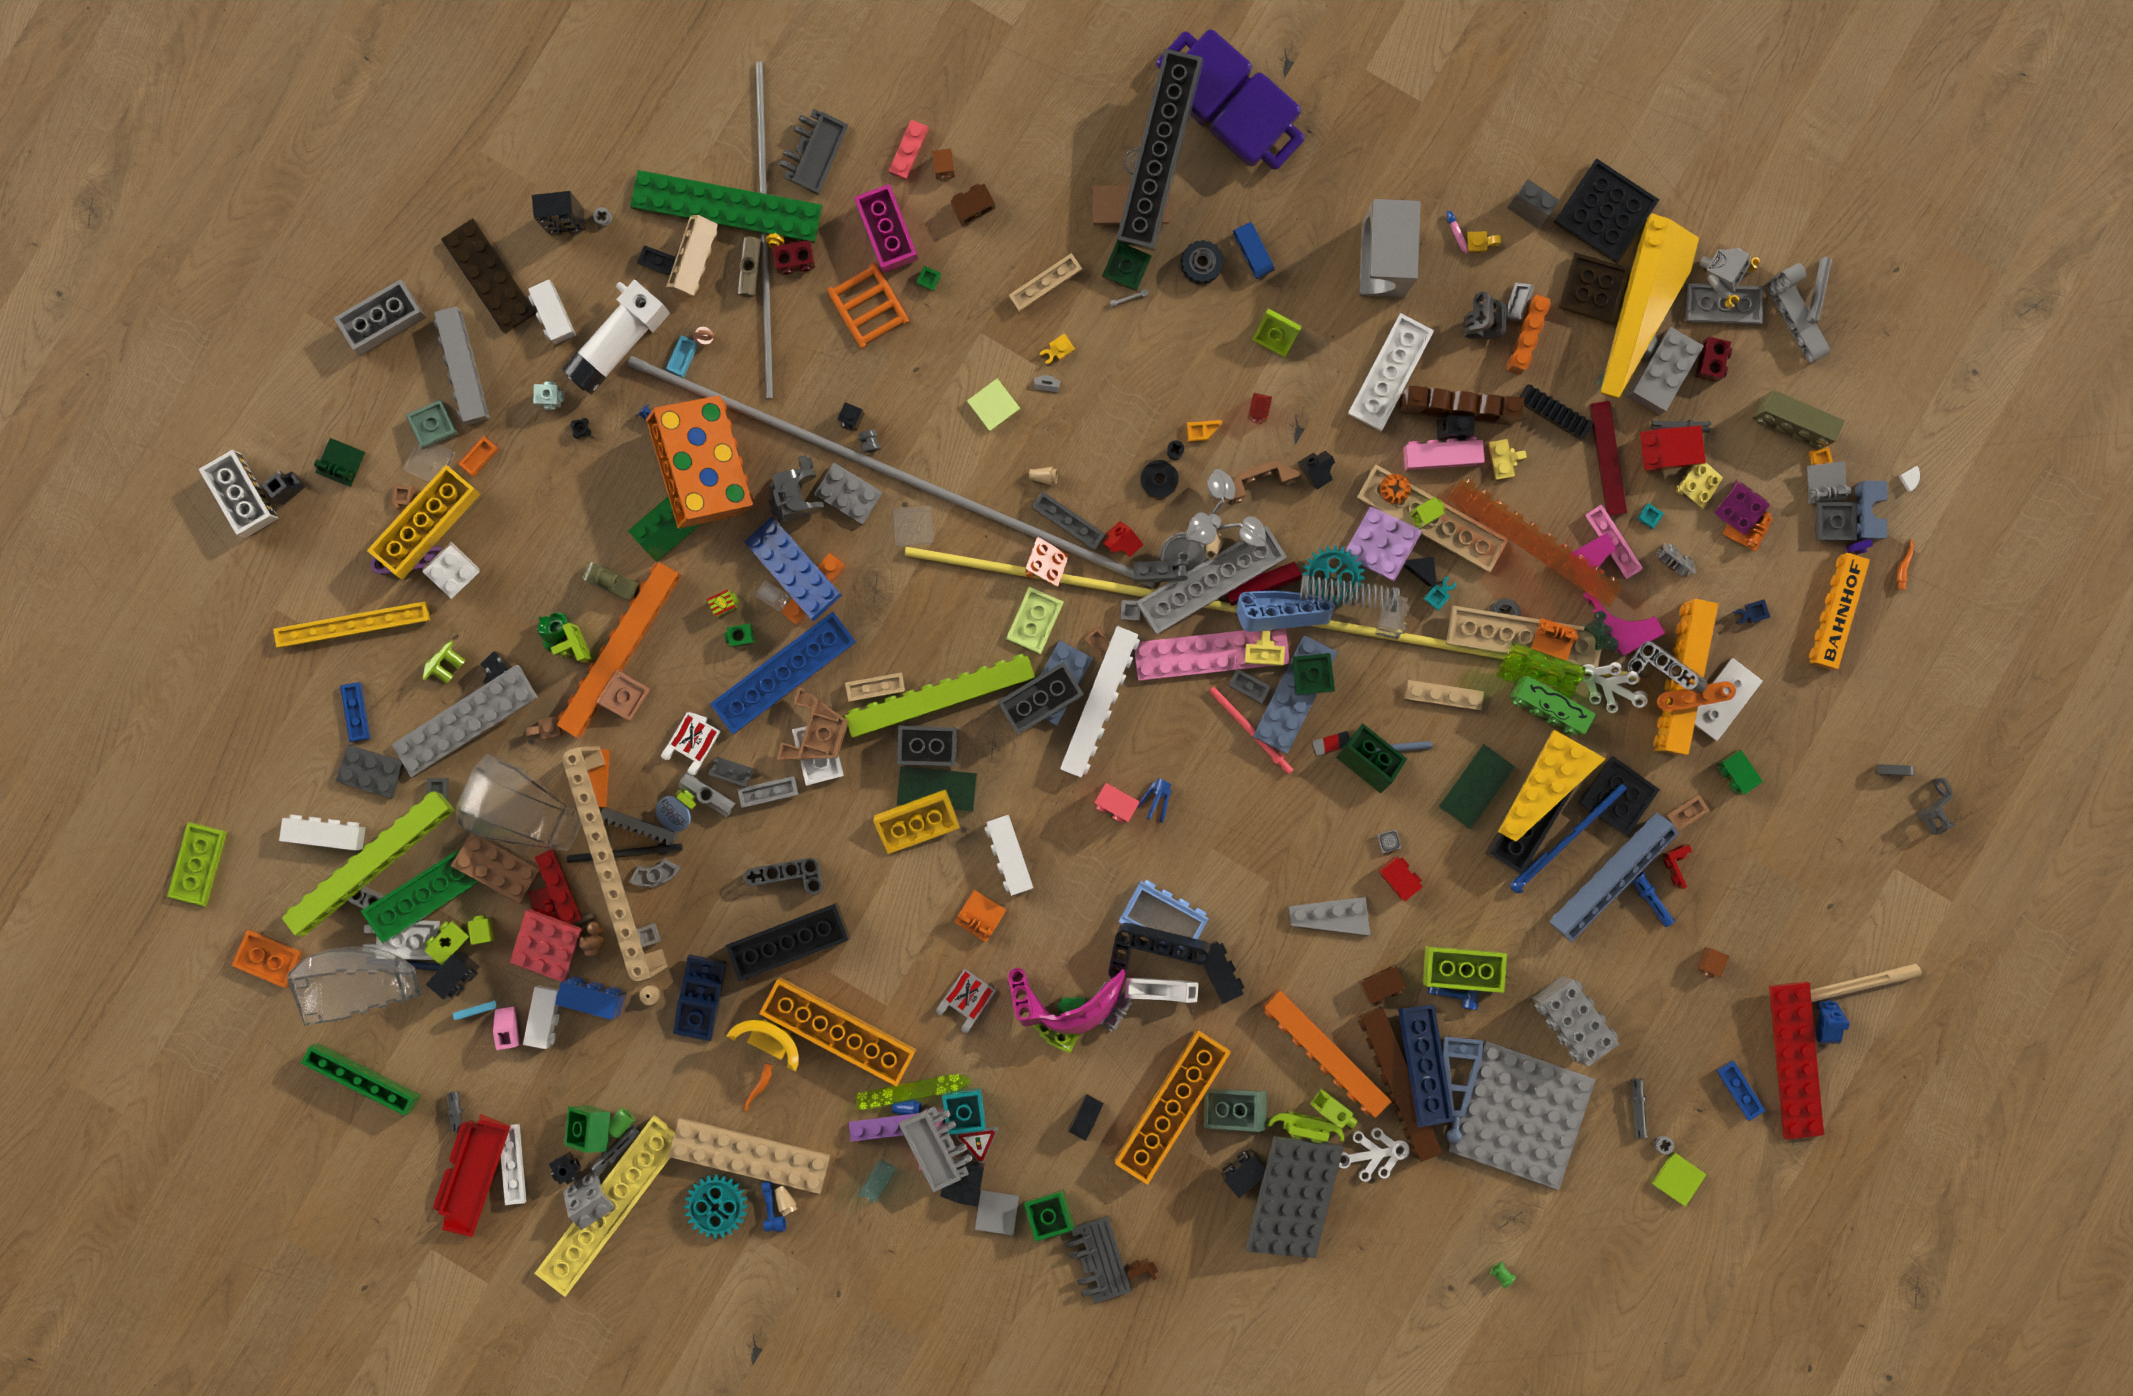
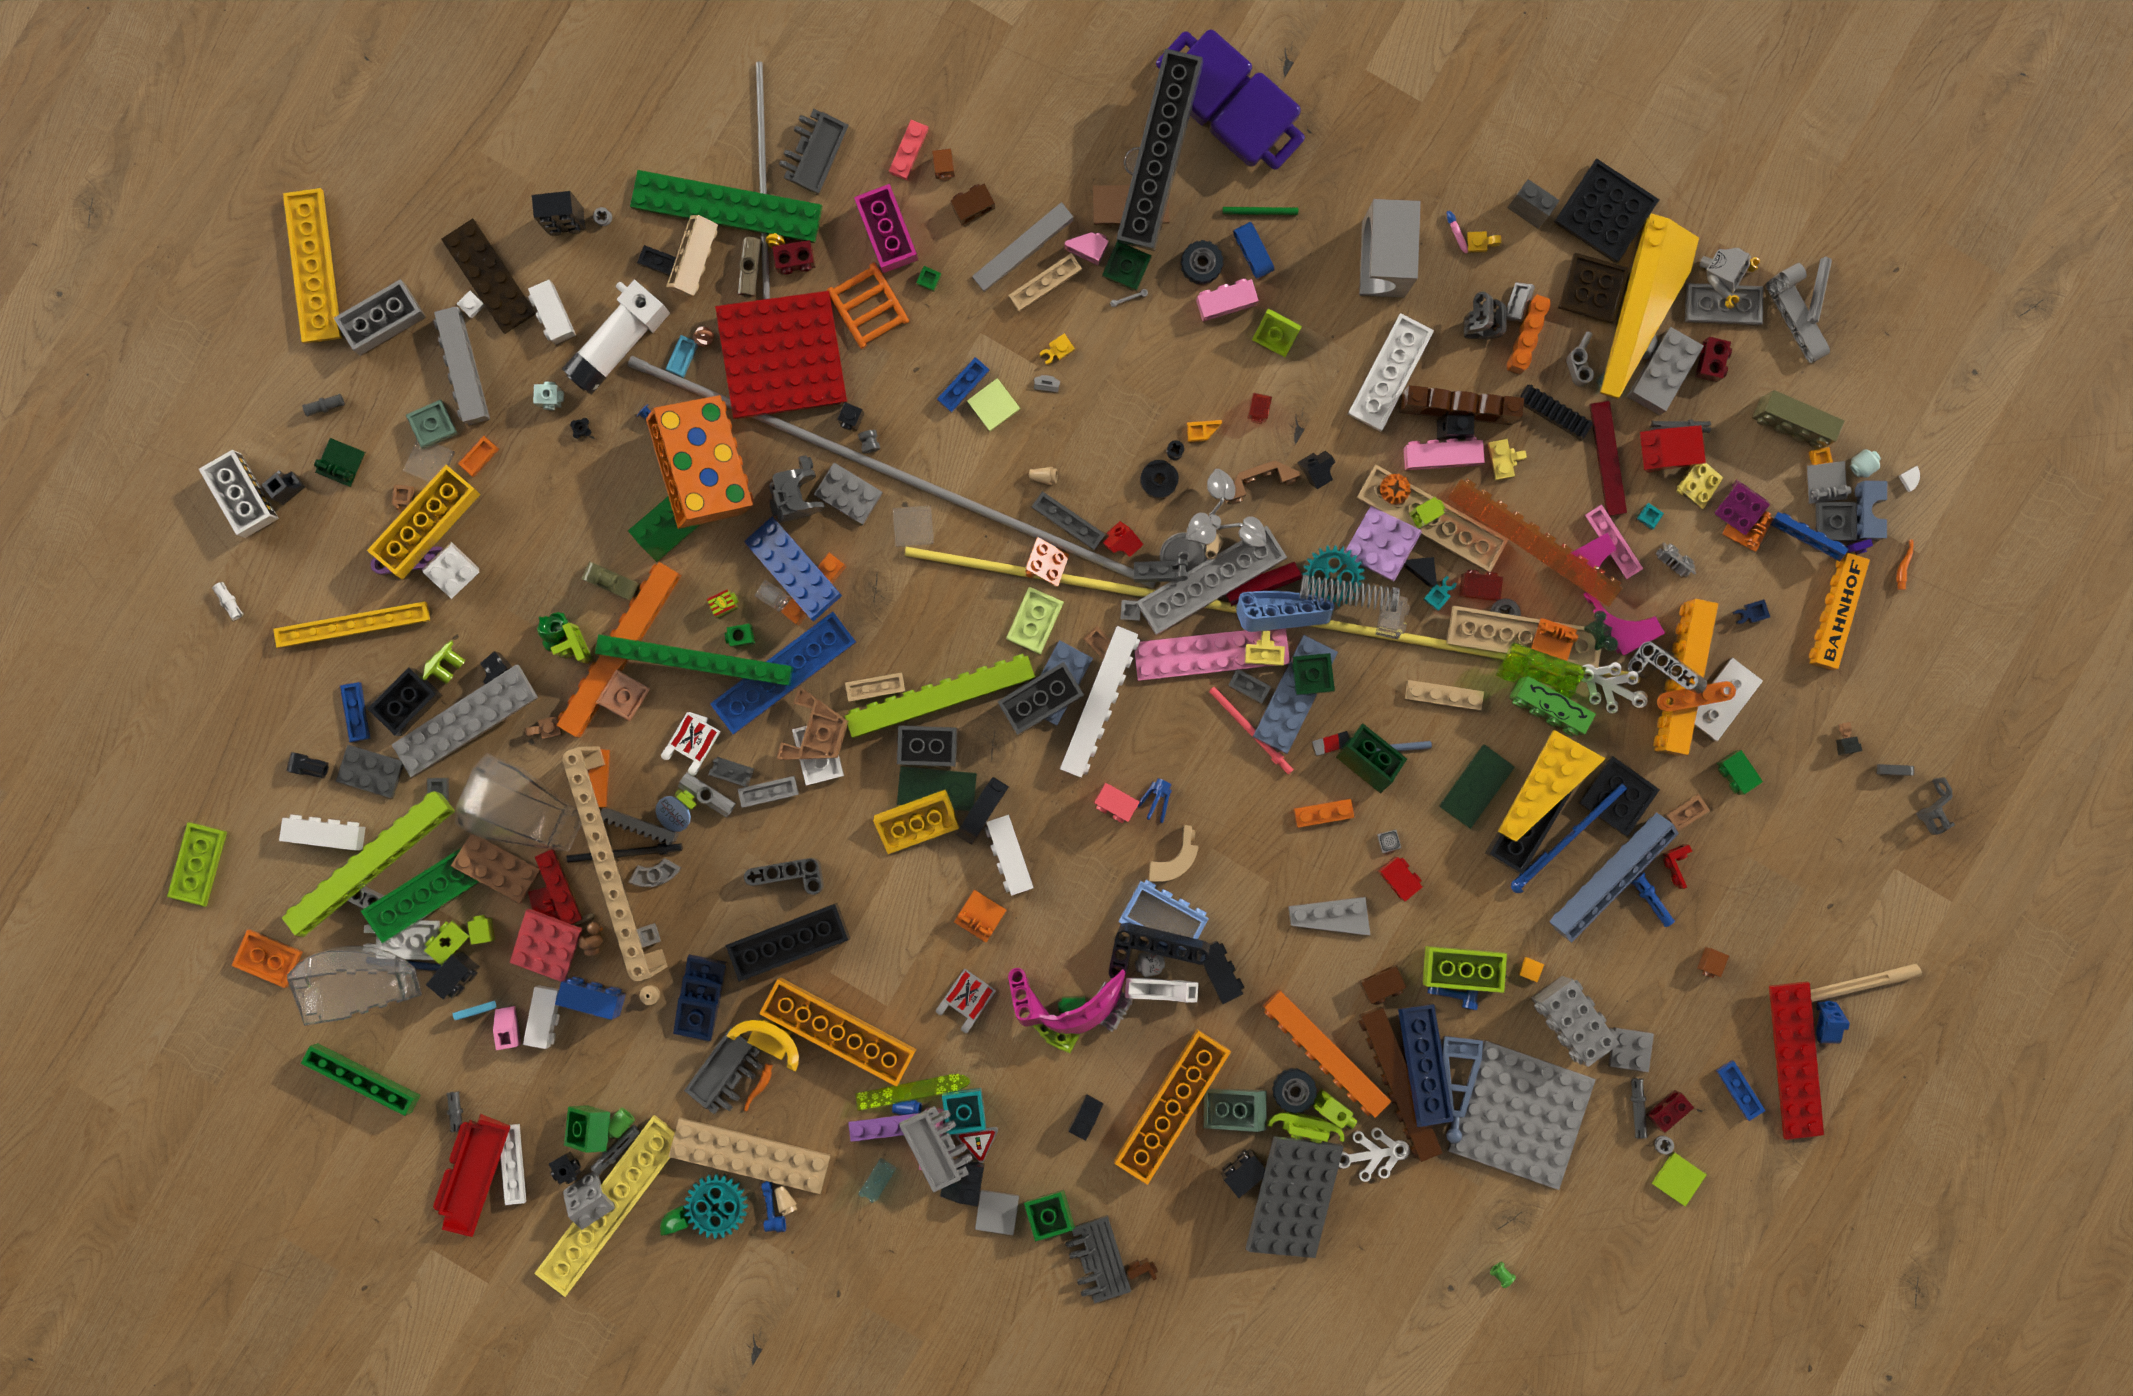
(227, 601): none -> white pin
(303, 765): none -> black piece
(312, 265): none -> yellow plate
(323, 405): none -> dark grey pin
(404, 702): none -> black brick
(470, 304): none -> white plate
(674, 1221): none -> green brick
(694, 660): none -> green brick
(721, 1071): none -> dark grey hinge
(781, 354): none -> red plate
(963, 384): none -> blue plate
(982, 810): none -> black arch
(1023, 247): none -> light grey slope
(1088, 246): none -> bright pink slope
(1149, 964): none -> light grey head
(1180, 864): none -> tan arch
(1227, 299): none -> bright pink brick
(1260, 210): none -> green bar
(1305, 1095): none -> black wheel
(1323, 813): none -> orange plate
(1481, 586): none -> clear red brick
(1531, 969): none -> light orange tile
(1582, 366): none -> light grey beam
(1633, 1050): none -> light grey plate
(1670, 1111): none -> dark red brick
(1803, 533): none -> blue plate
(1847, 744): none -> pearl dark grey piece
(1865, 463): none -> light aqua head

